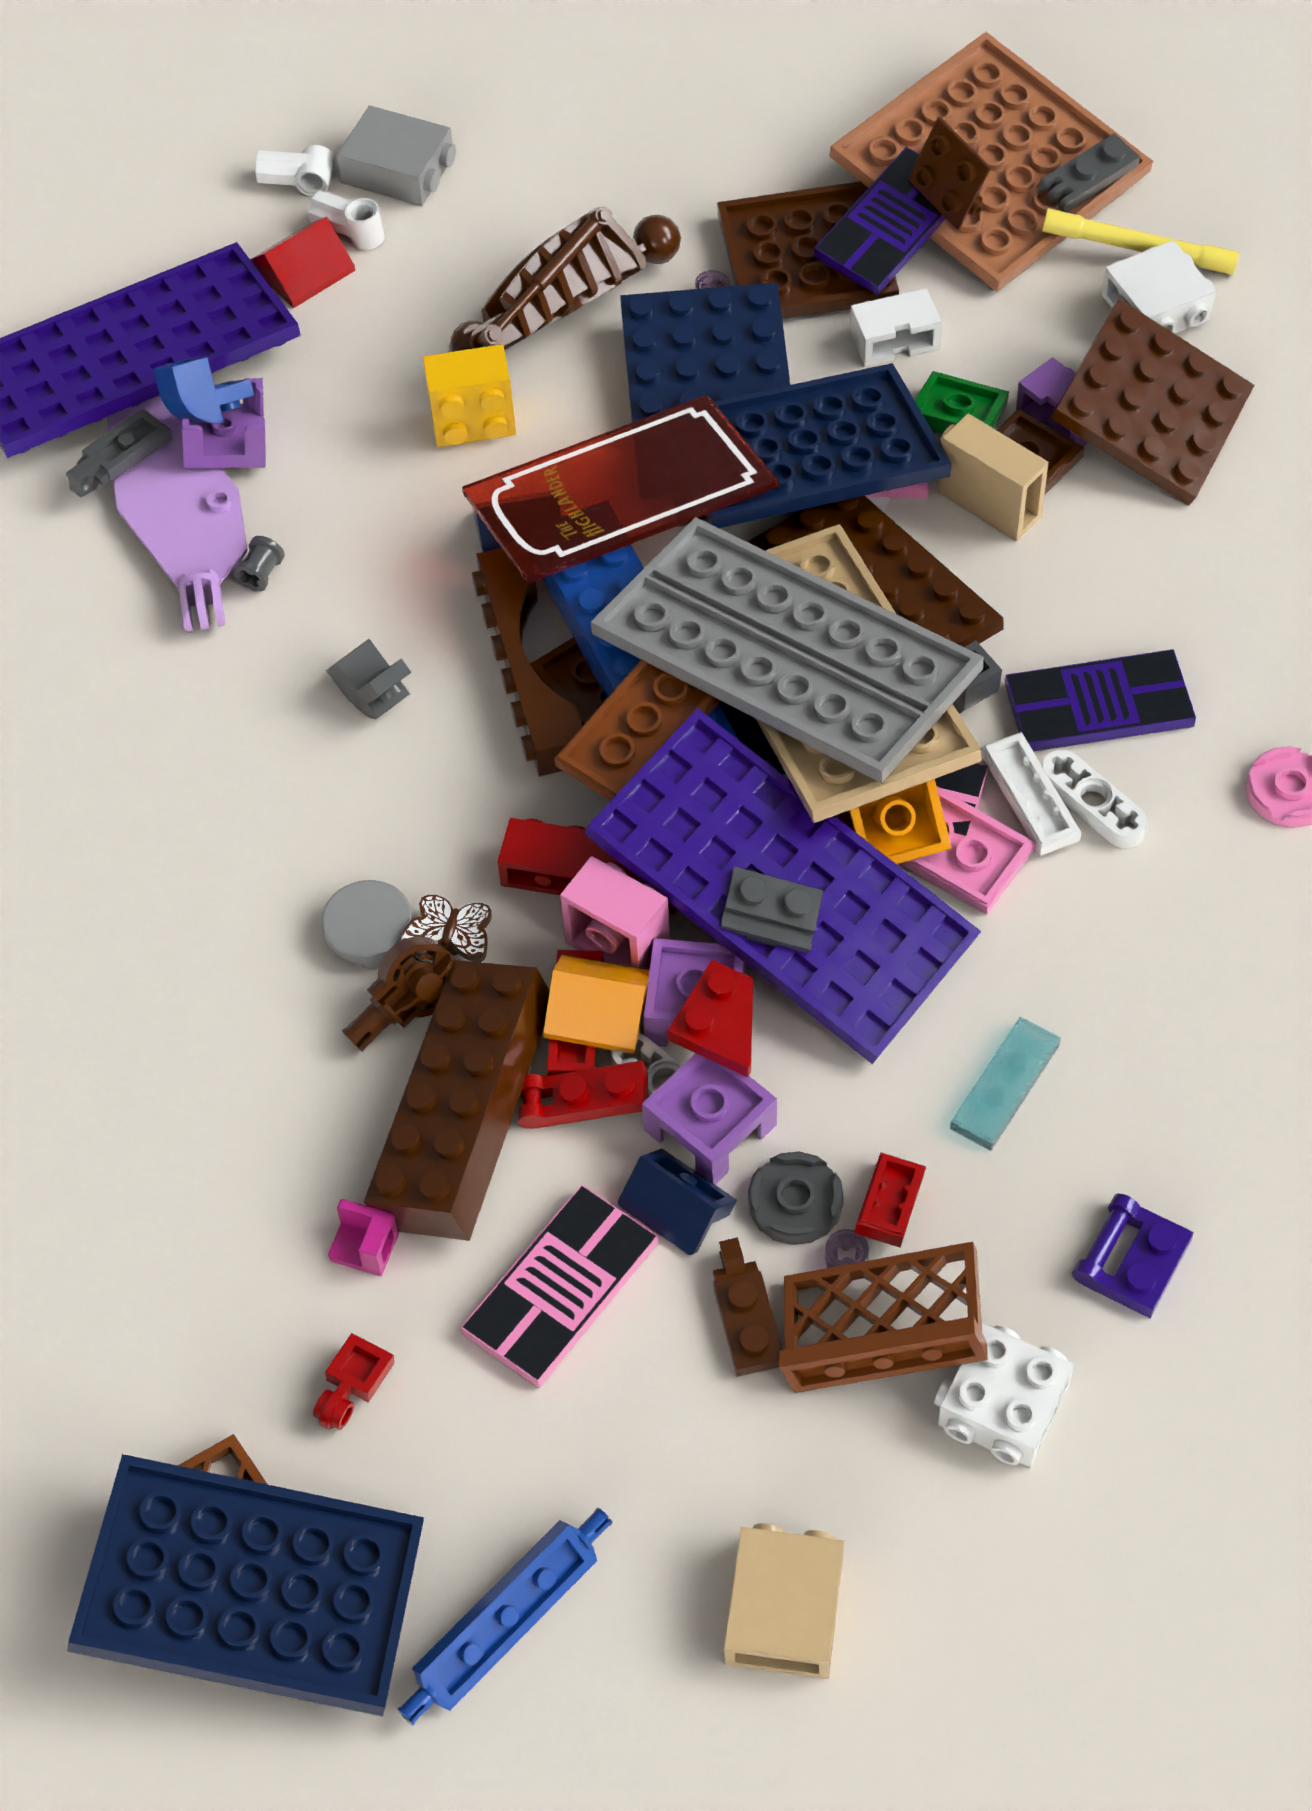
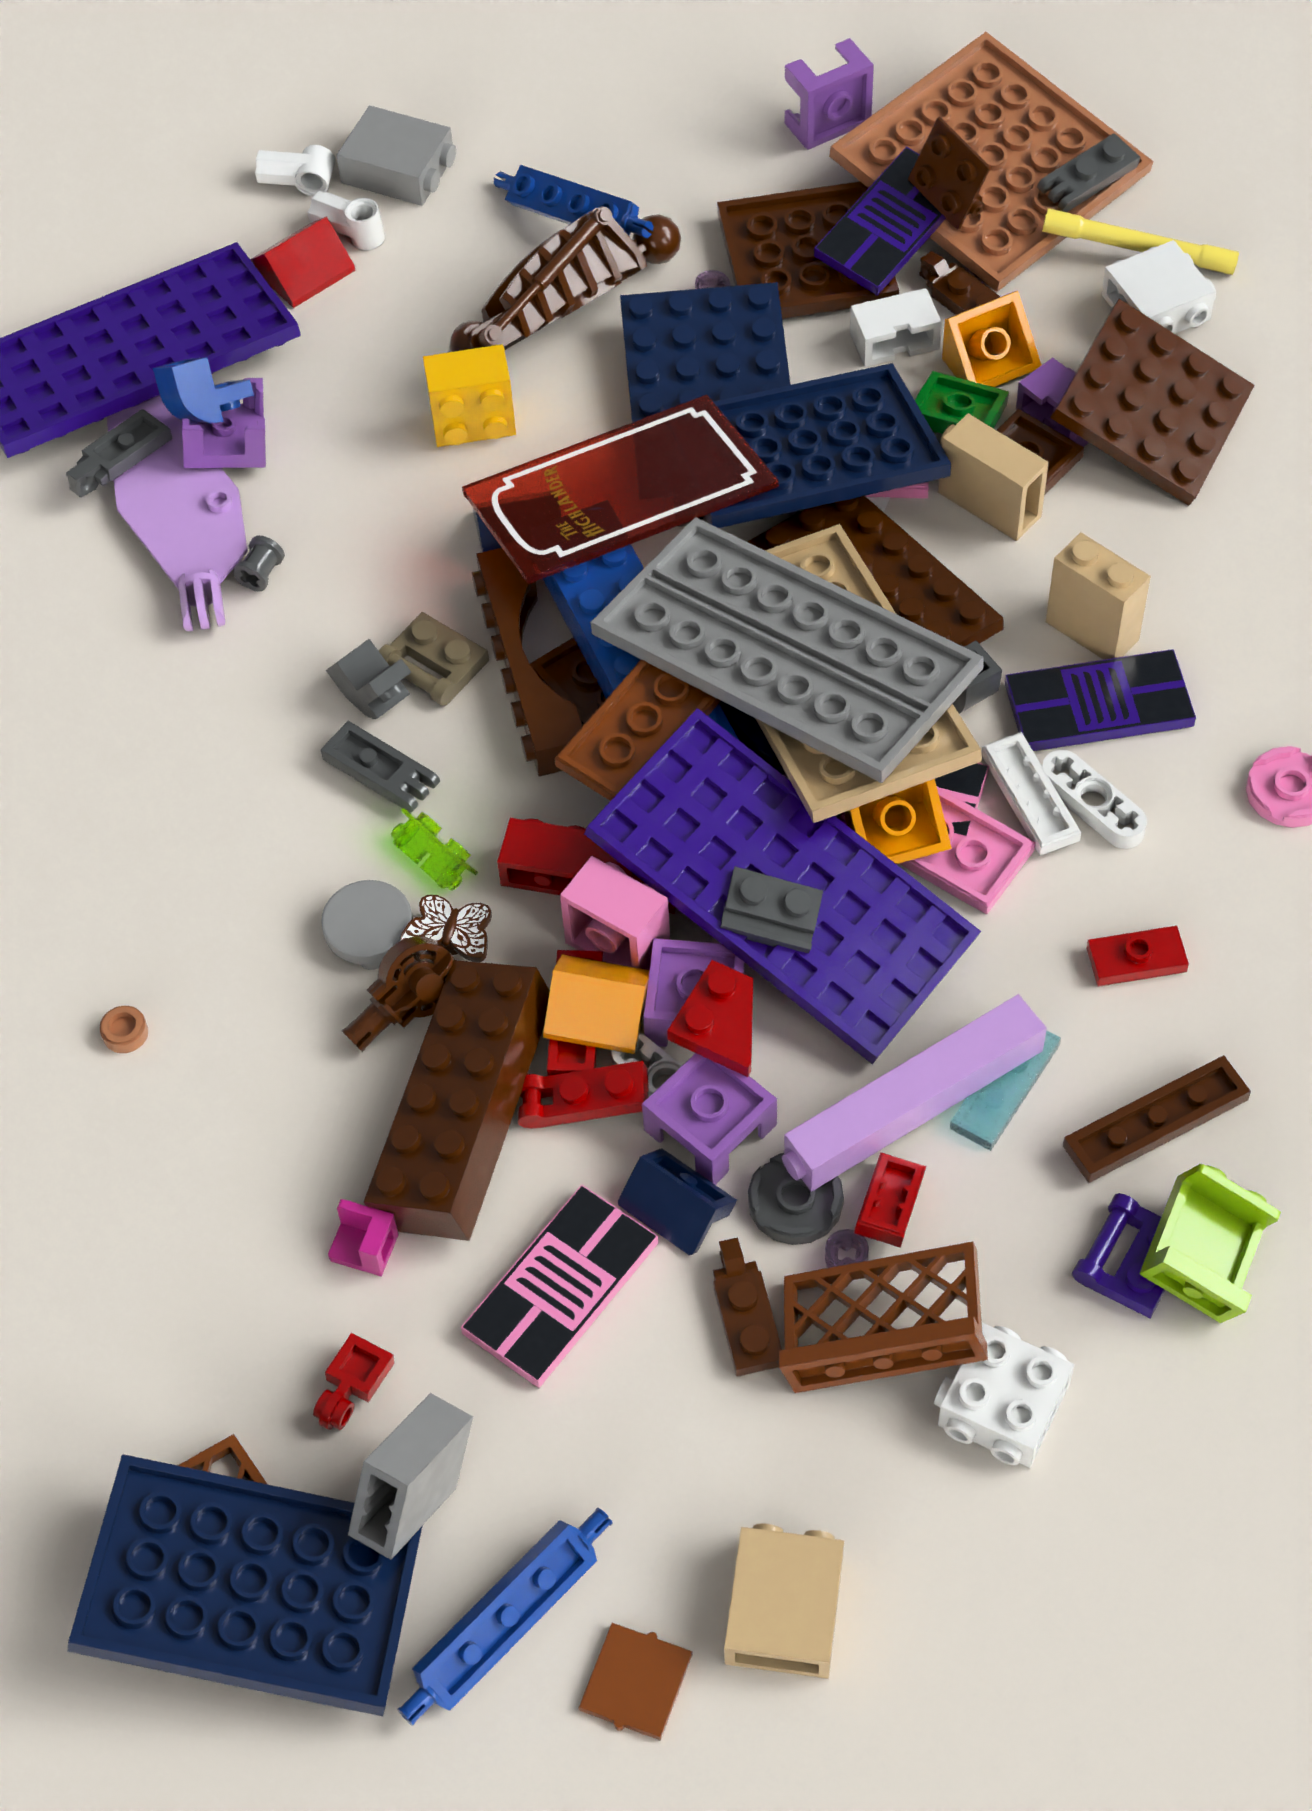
(124, 1029): none -> nougat tile
(379, 766): none -> dark grey hinge
(410, 1475): none -> light grey brick
(420, 837): none -> clear neon green hinge
(441, 651): none -> dark tan plate
(567, 200): none -> blue plate
(636, 1681): none -> dark orange piece
(832, 101): none -> medium lavender panel
(913, 1093): none -> lavender brick
(953, 285): none -> reddish brown hinge
(990, 342): none -> light orange slope
(1097, 598): none -> tan brick
(1137, 955): none -> red plate
(1156, 1118): none -> reddish brown plate
(1208, 1242): none -> lime panel

